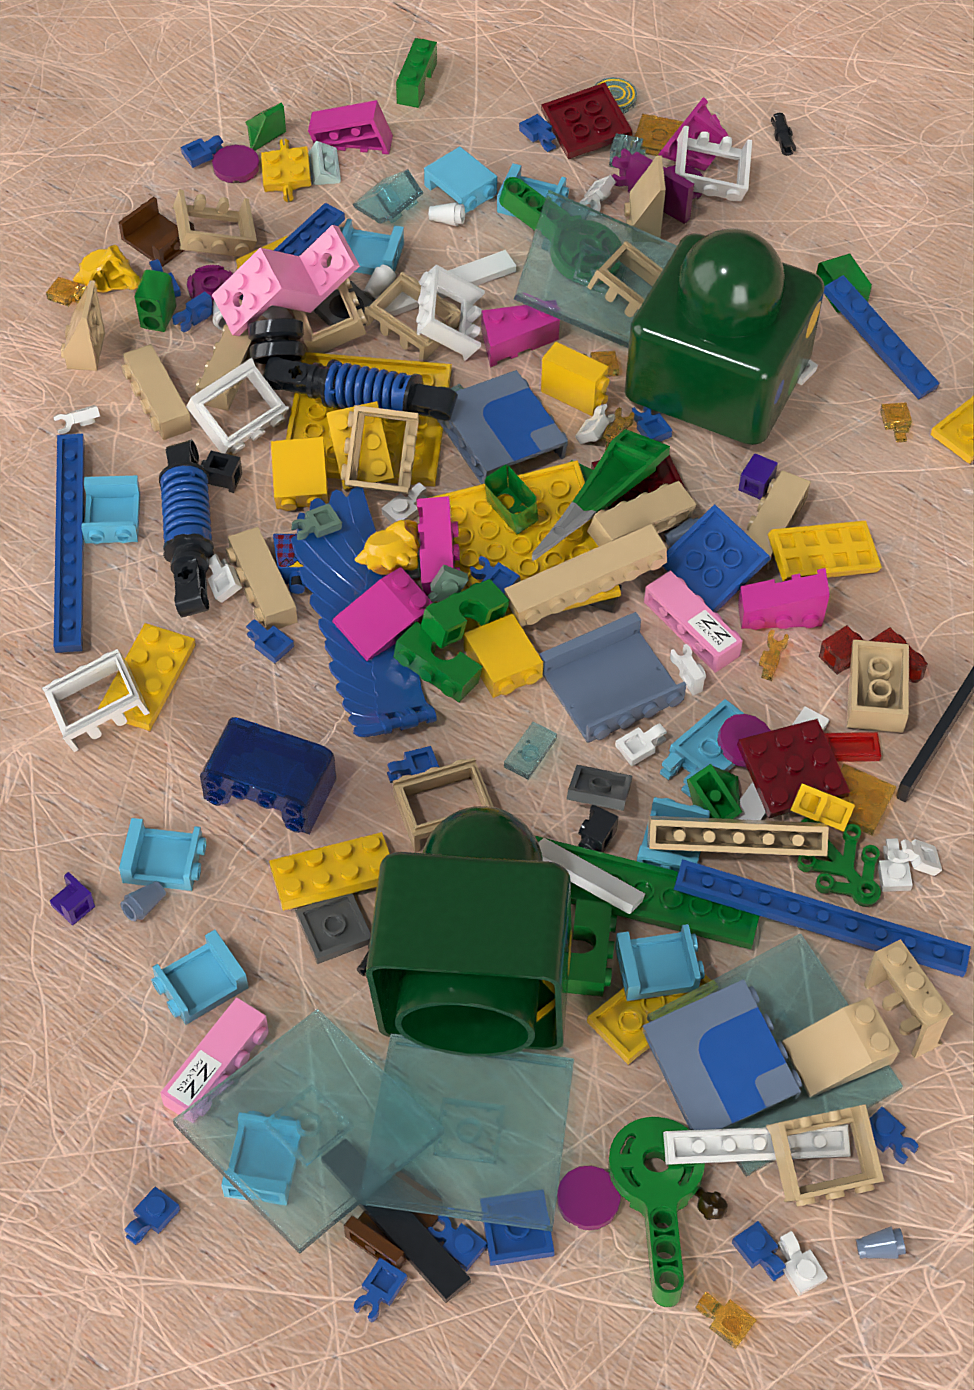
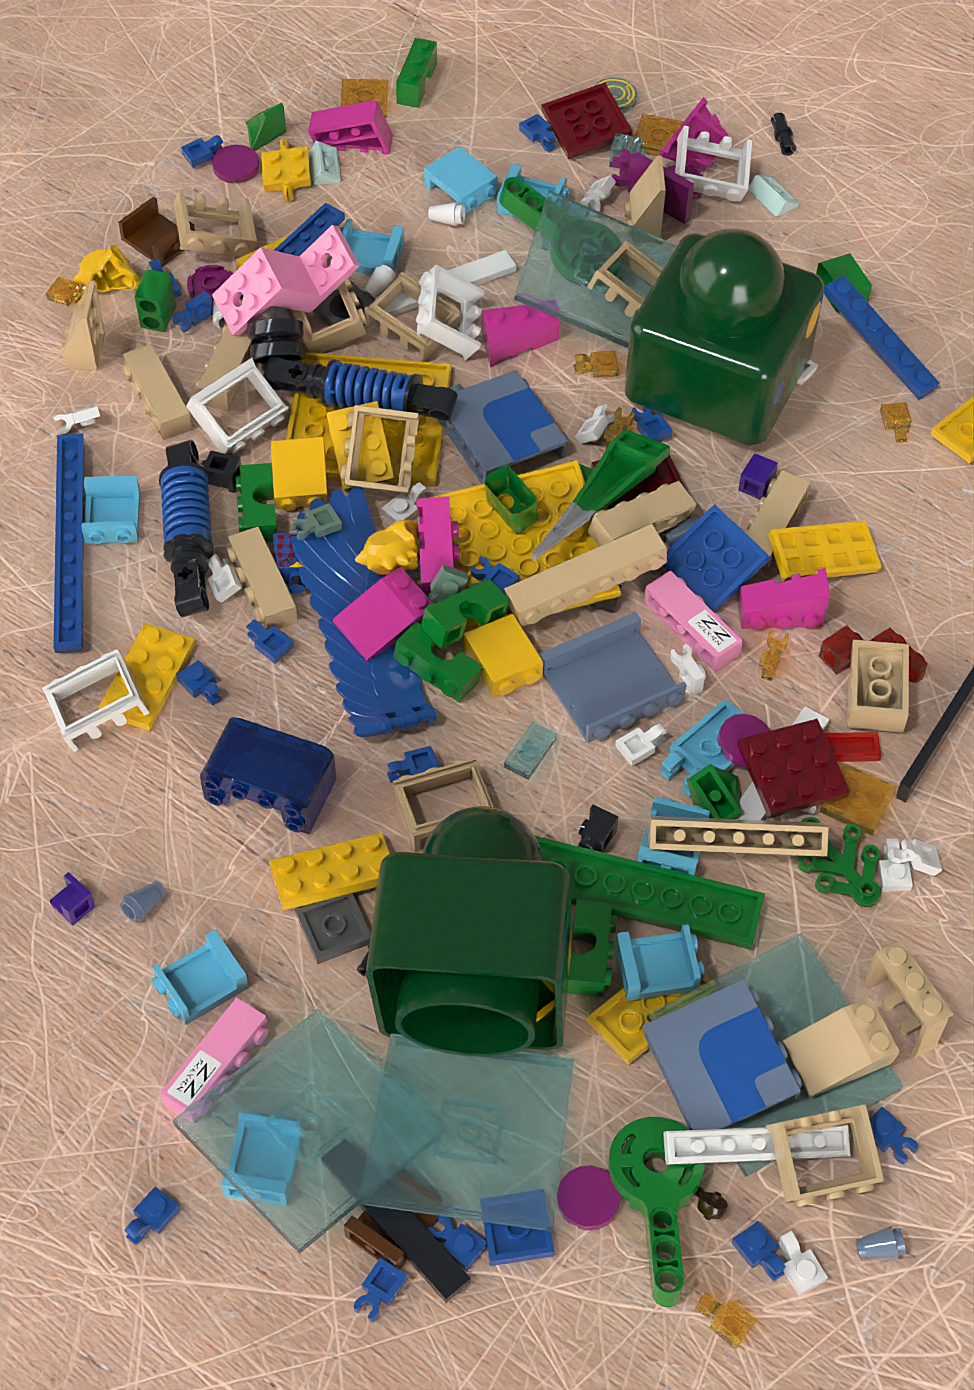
(161, 856): medium azure panel -> none
(199, 680): none -> blue plate
(256, 486): none -> green arch
(365, 90): none -> clear yellow plate
(390, 197): clear light blue slope -> none
(574, 378): yellow brick -> none
(593, 878): white tile -> none
(599, 787): dark grey tile -> none
(772, 195): none -> light aqua slope
(819, 916): blue plate -> none
(822, 807): yellow slope -> none

